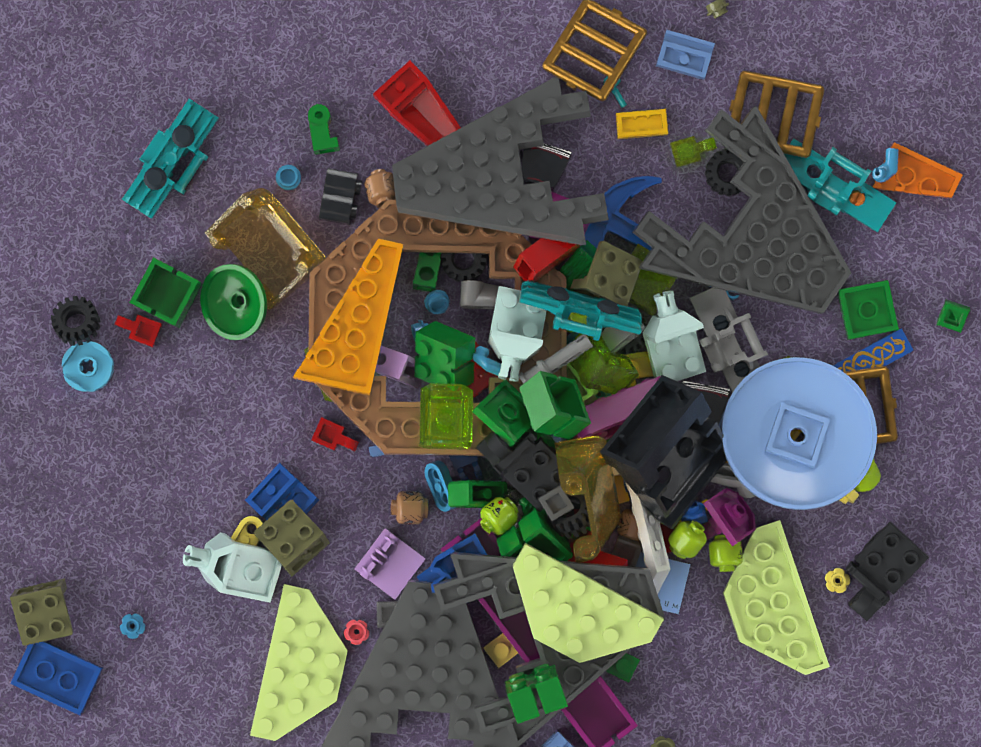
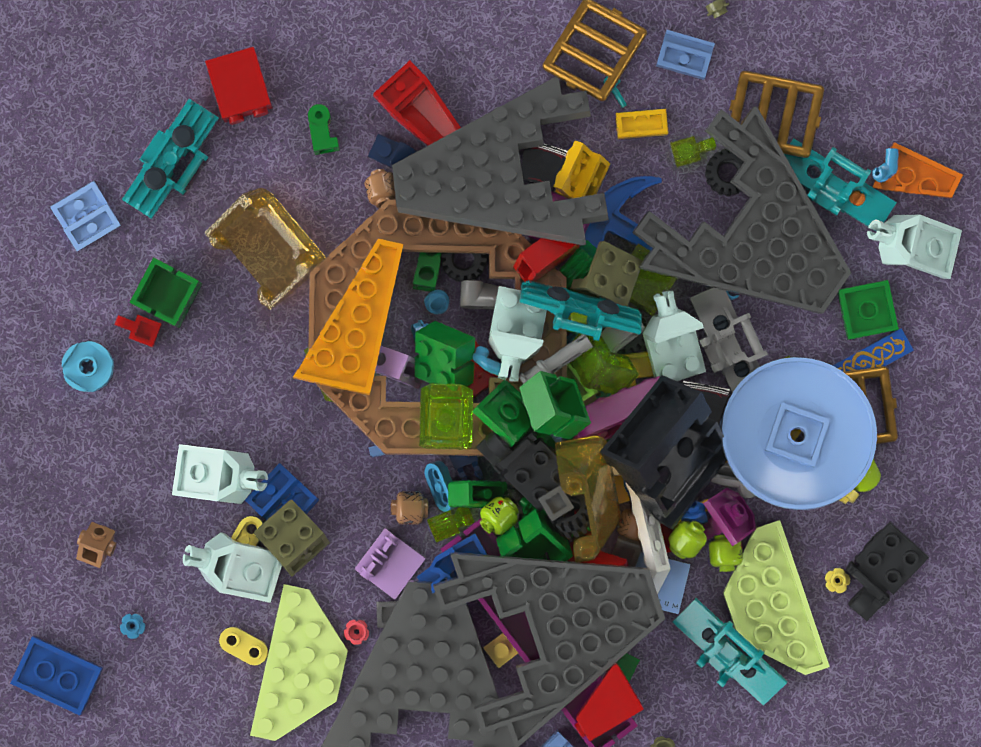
(41, 612): olive bracket -> none
(71, 308): black tyre -> none
(90, 226): none -> light blue slope
(96, 539): none -> medium nougat brick
(216, 474): none -> light aqua plate
(223, 305): green dish -> none
(239, 85): none -> red brick
(244, 644): none -> light yellow plate
(288, 177): dark azure plate -> none
(331, 434): red plate -> none
(339, 196): black brick -> none
(388, 151): none -> dark blue slope
(447, 525): none -> clear neon green plate
(522, 697): green piece -> none
(578, 612): yellowish green plate -> none
(581, 172): none -> yellow brick
(608, 705): none -> red slope
(749, 671): none -> teal piece
(917, 243): none -> light aqua plate
(953, 316): green tile -> none

